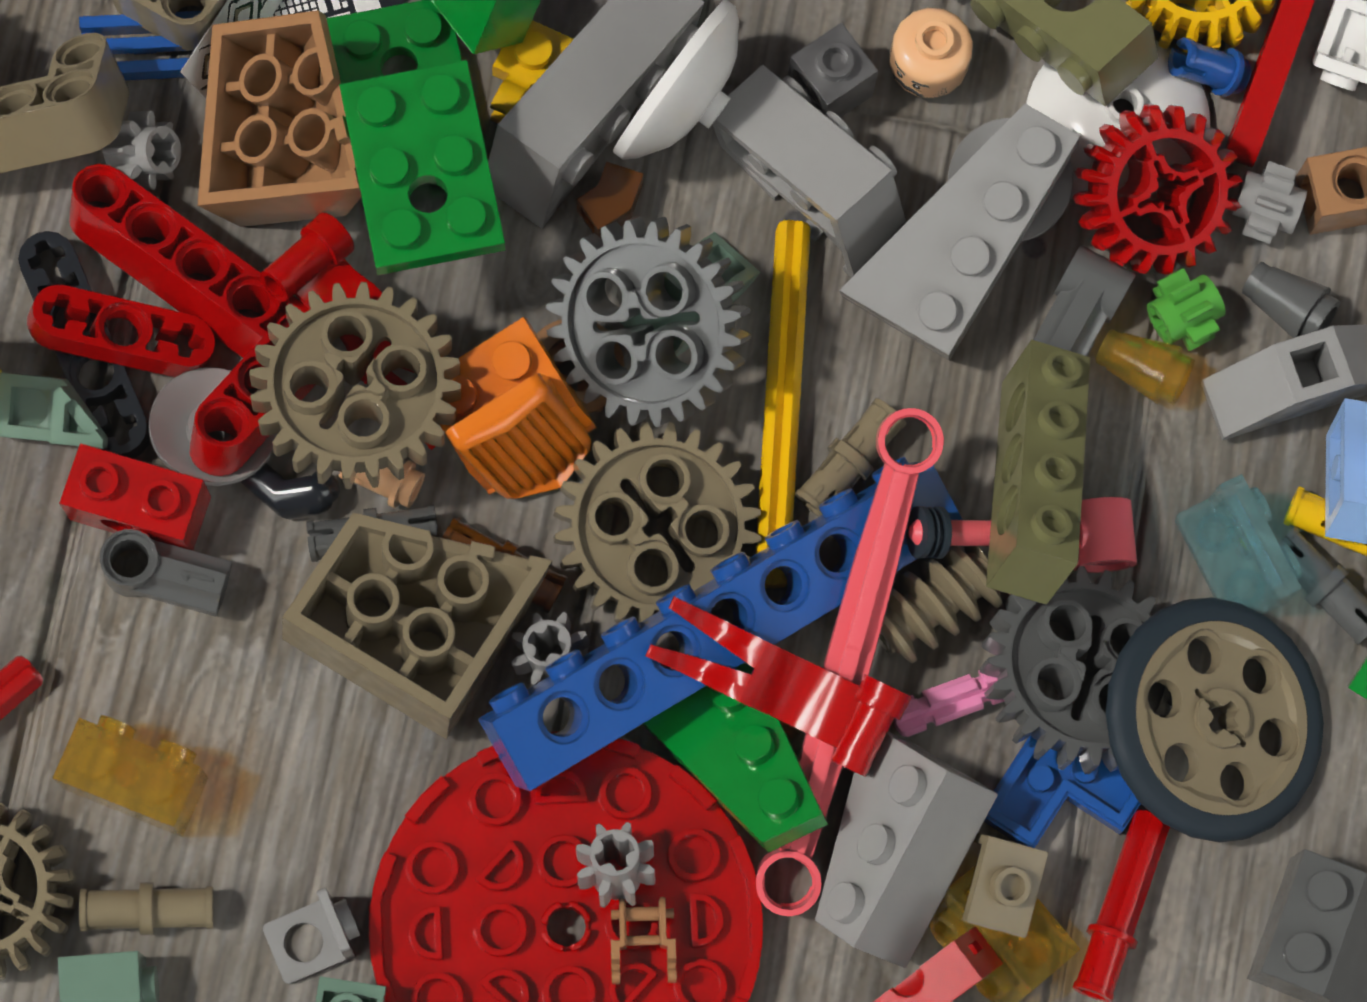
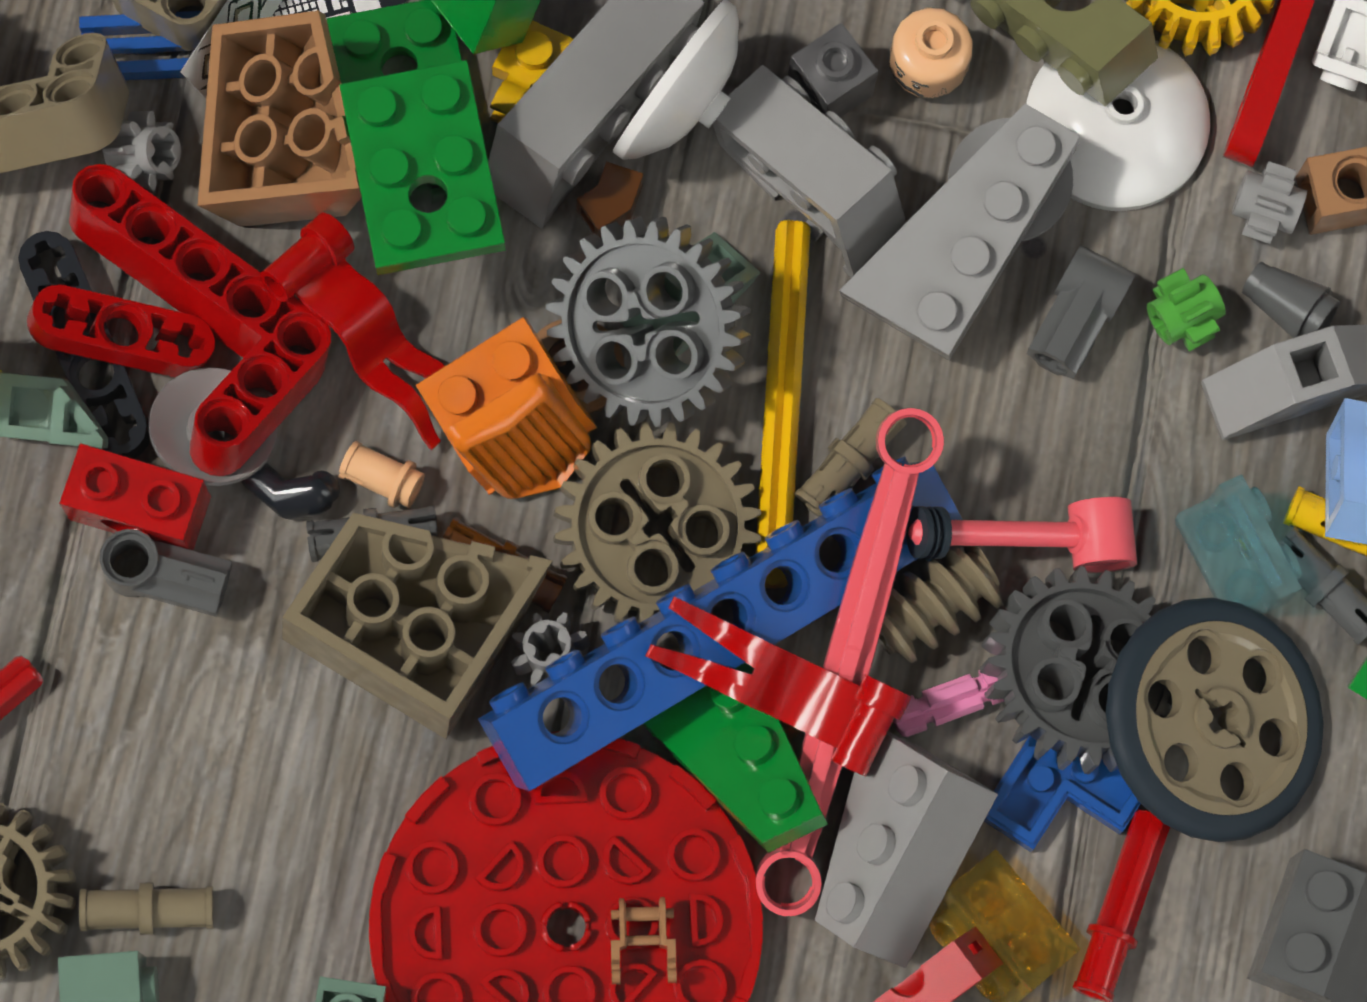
(132, 777): clear yellow brick -> none
(333, 922): light grey bracket -> none
(405, 412): dark tan gear -> none
(627, 852): light grey gear -> none
(1004, 885): dark tan bracket -> none
(1039, 473): olive brick -> none
(1146, 365): clear yellow cone -> none
(1180, 230): red gear -> none
(1221, 70): blue pin -> none

